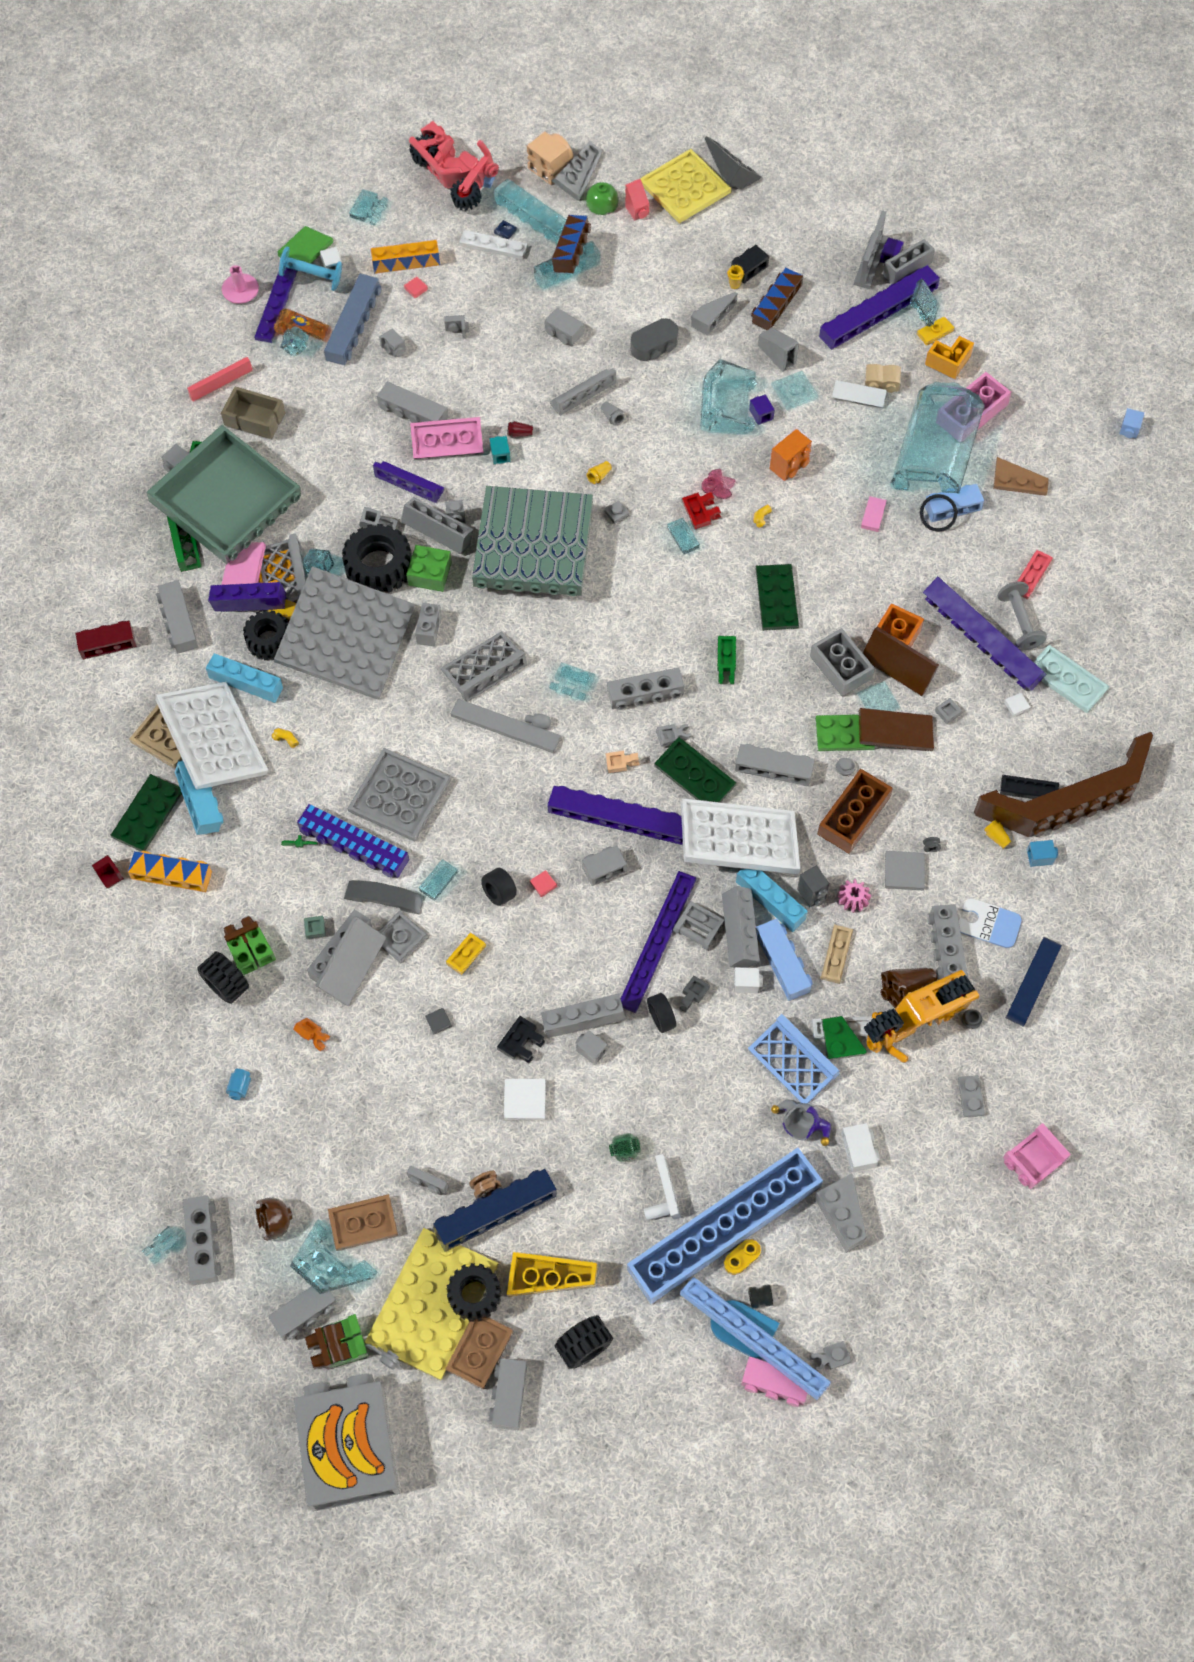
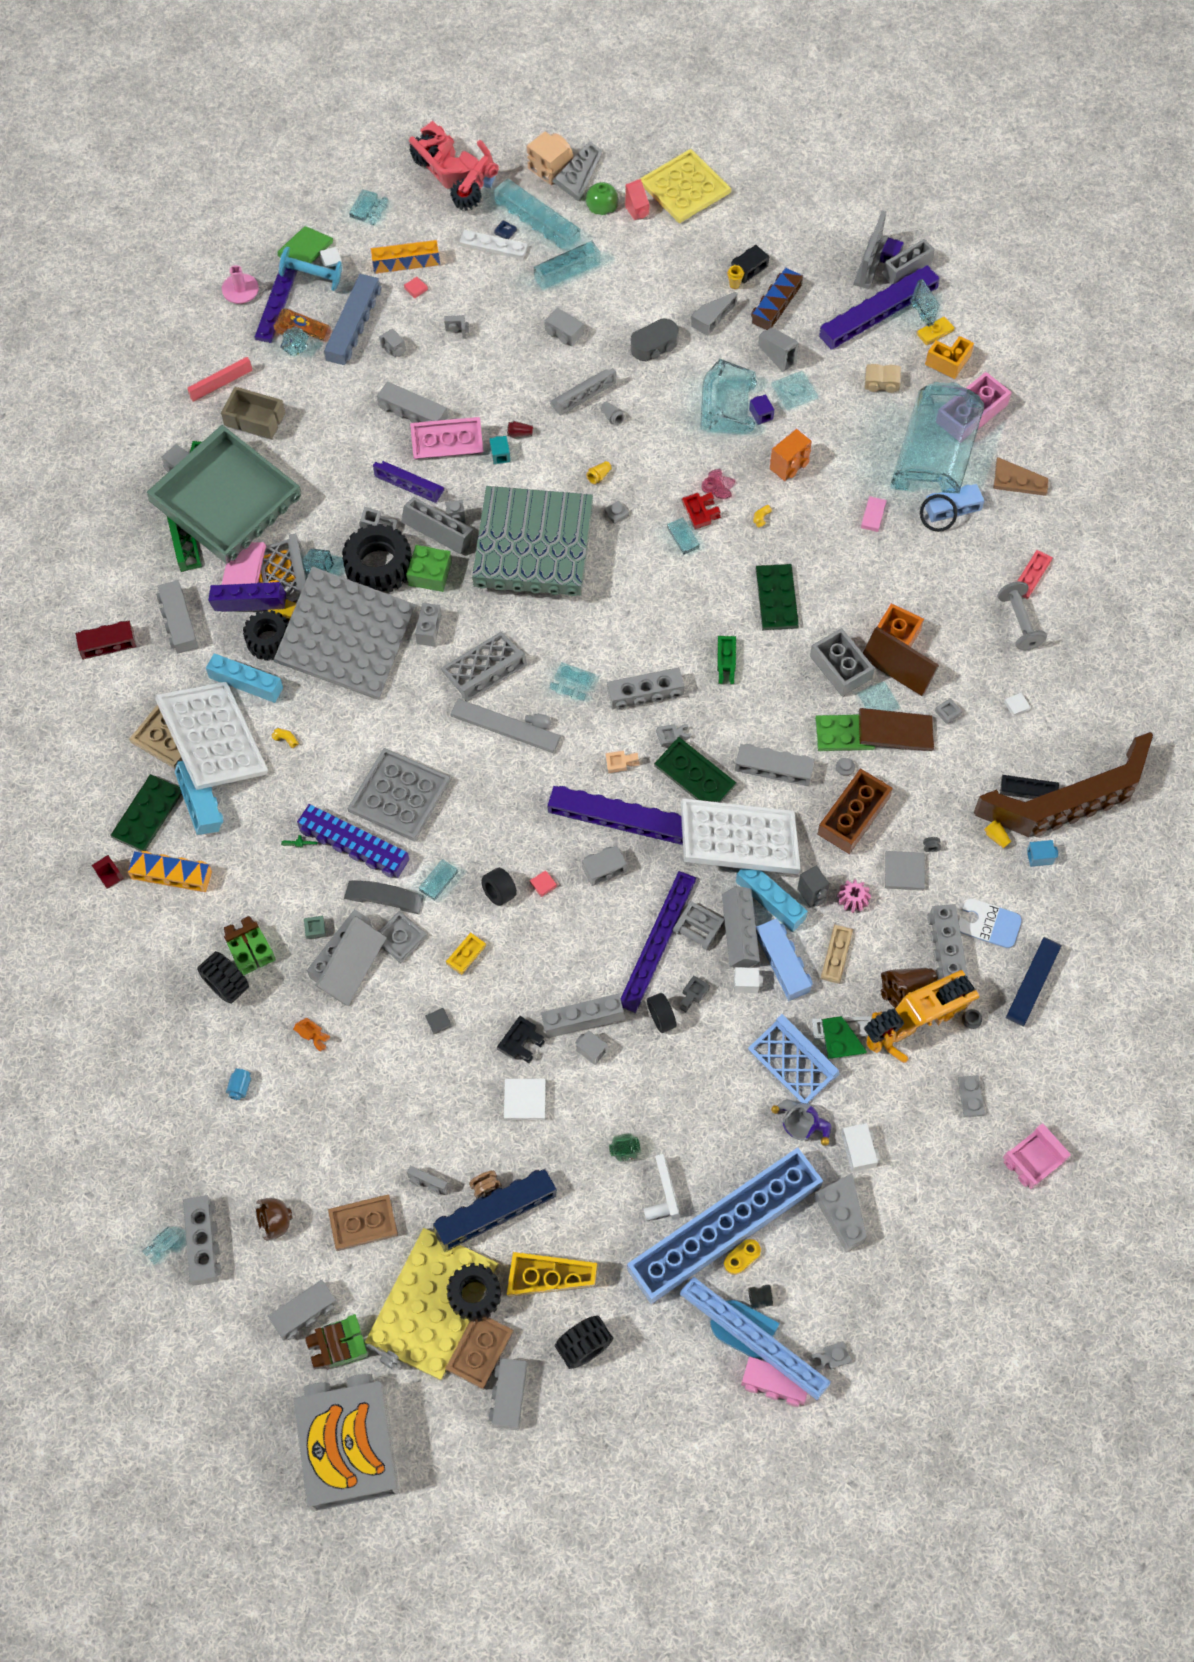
(322, 1268): clear light blue wing -> none
(571, 244): reddish brown brick -> none
(730, 166): dark grey wedge -> none
(859, 393): white tile -> none
(983, 632): dark purple brick -> none
(1070, 679): light aqua tile -> none
(1131, 423): light blue brick -> none

